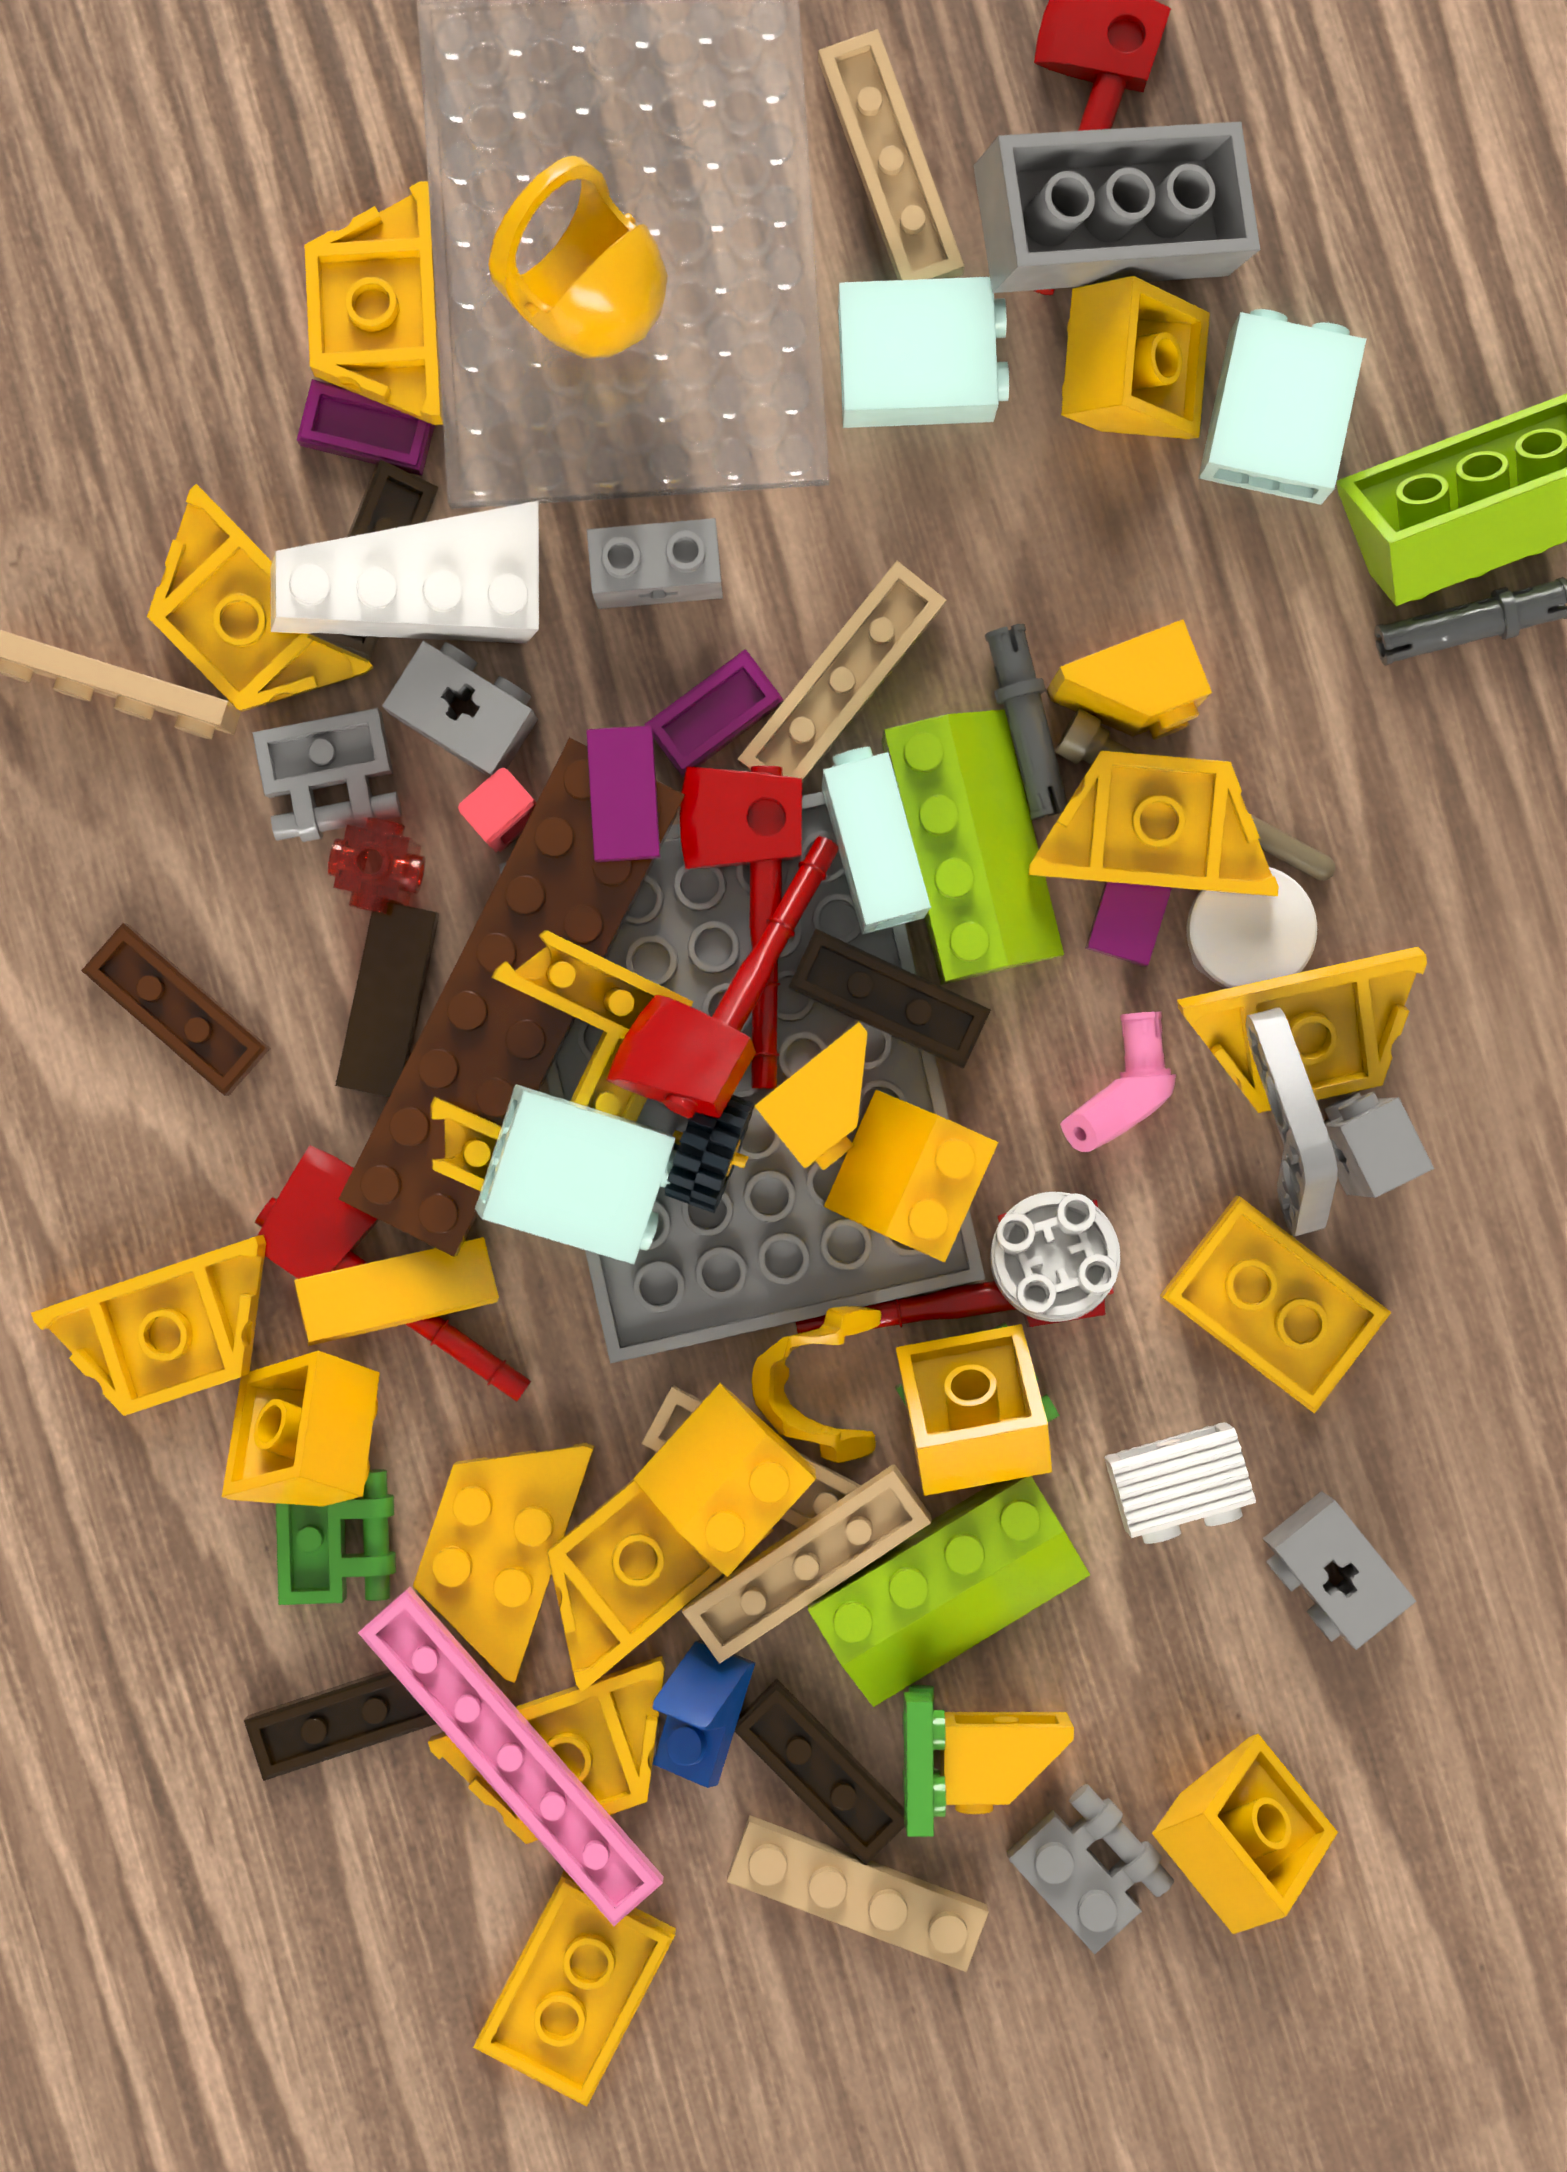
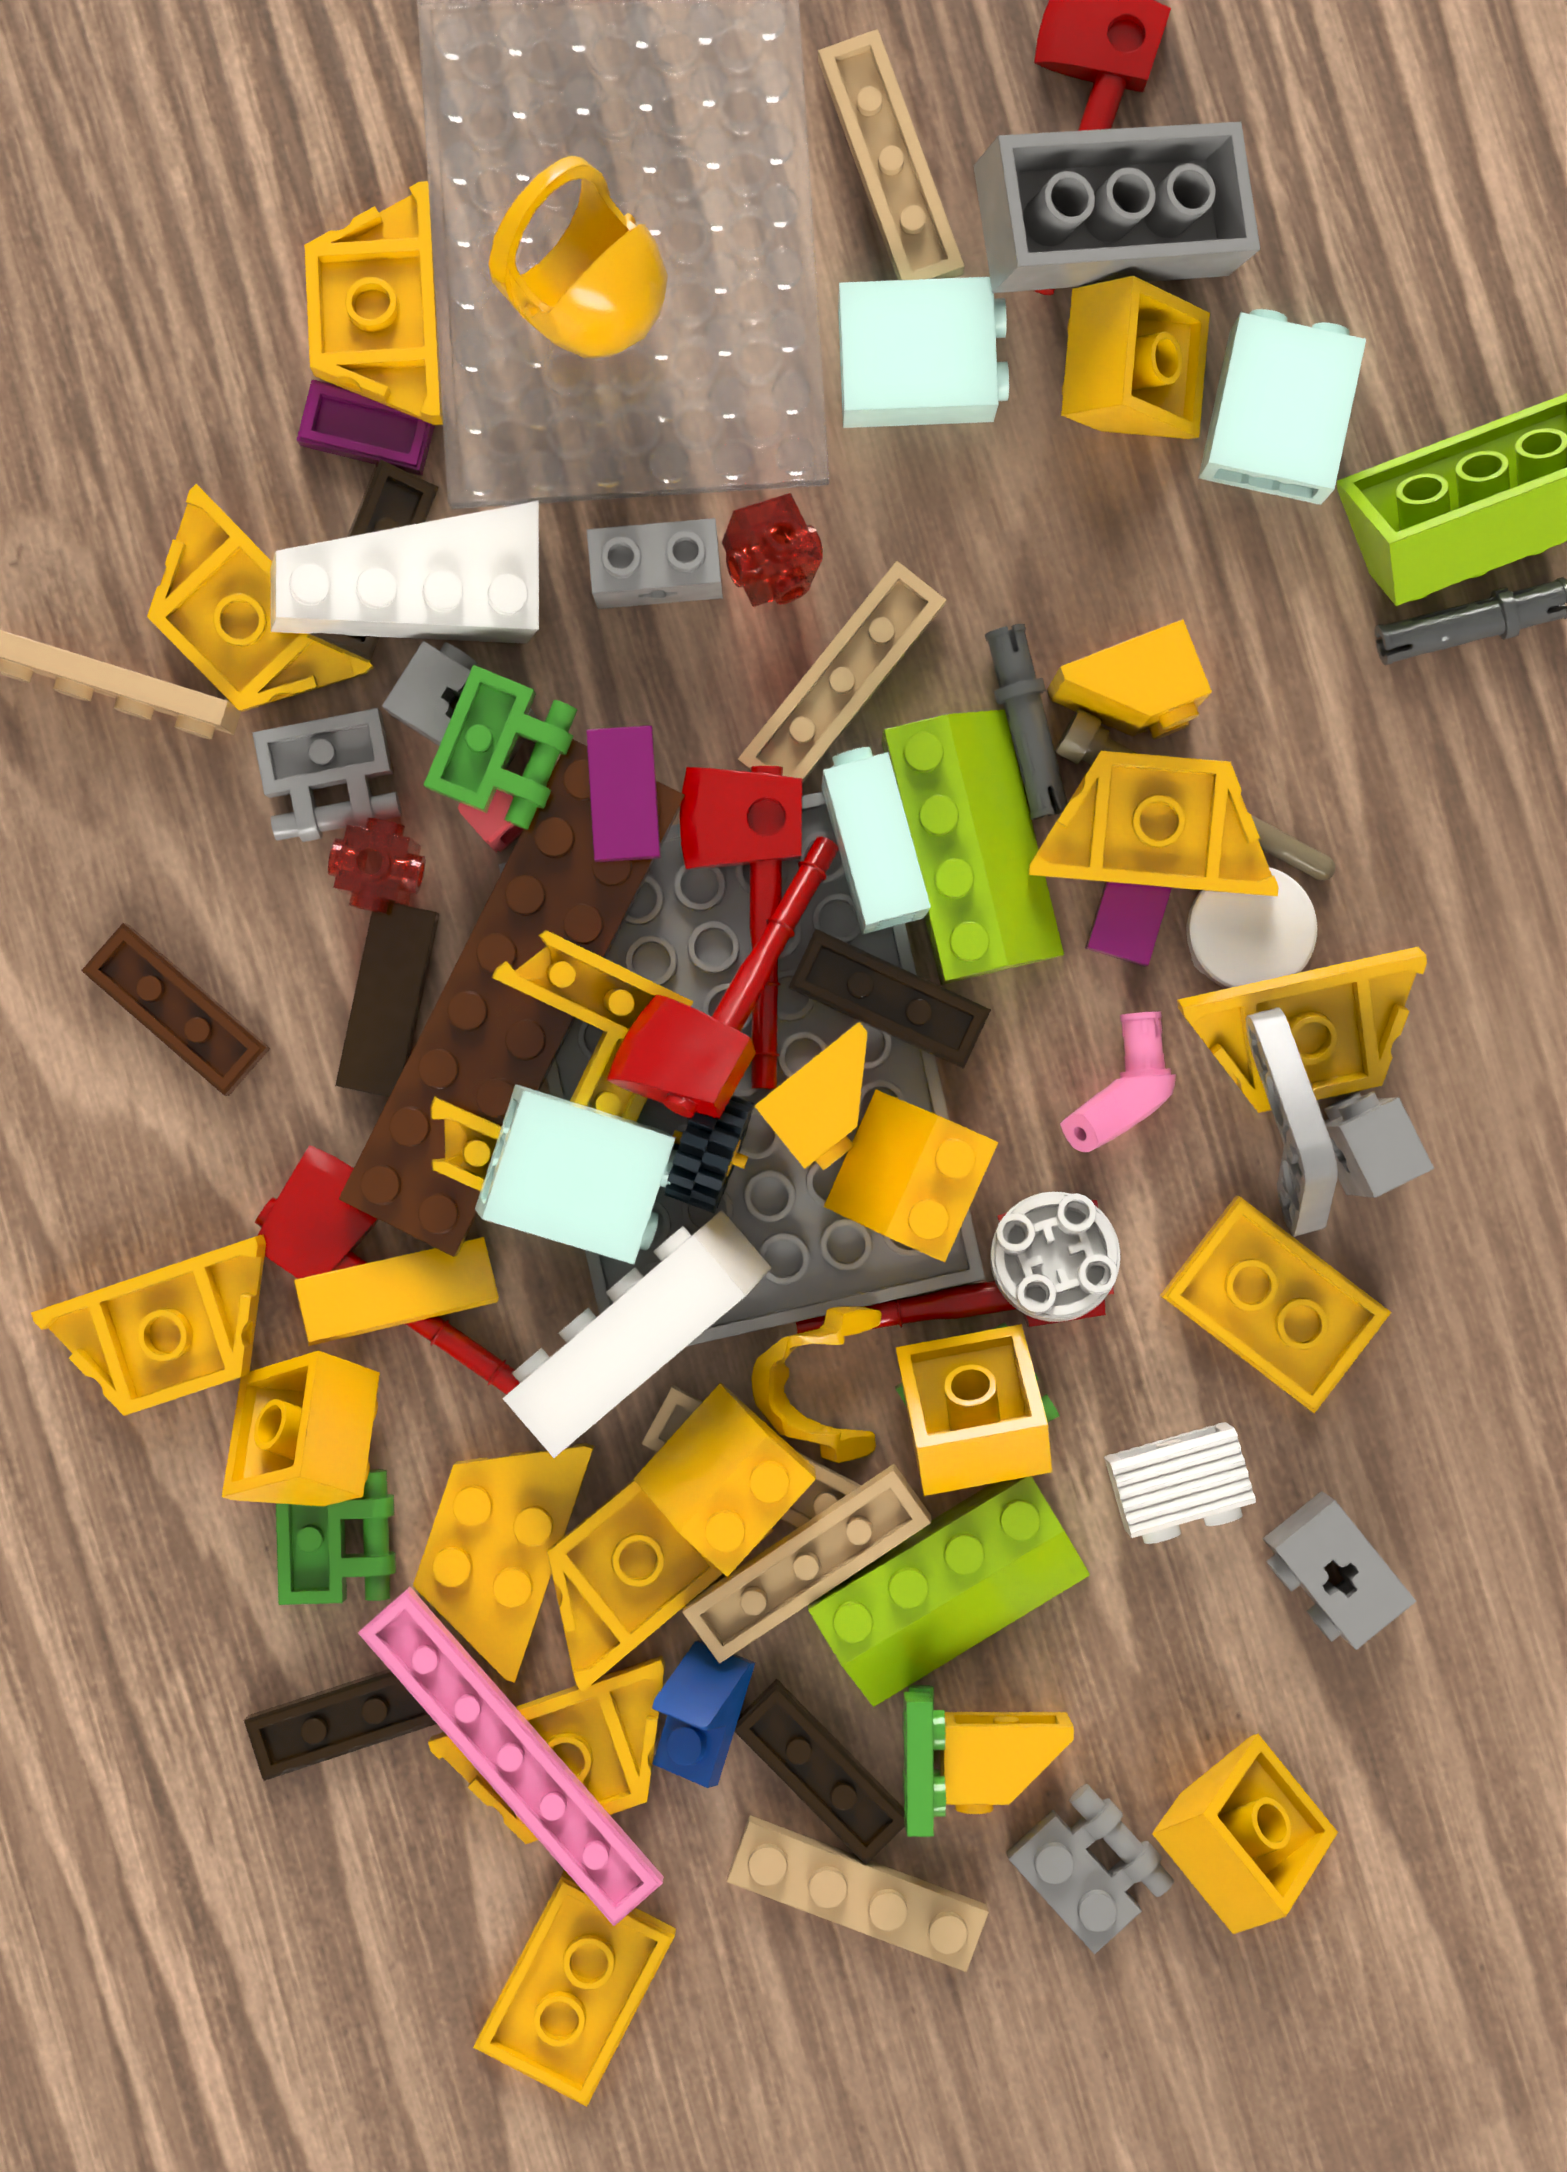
(482, 738): none -> bright green plate
(637, 1334): none -> white wedge
(714, 712): magenta tile -> none
(772, 551): none -> clear red brick

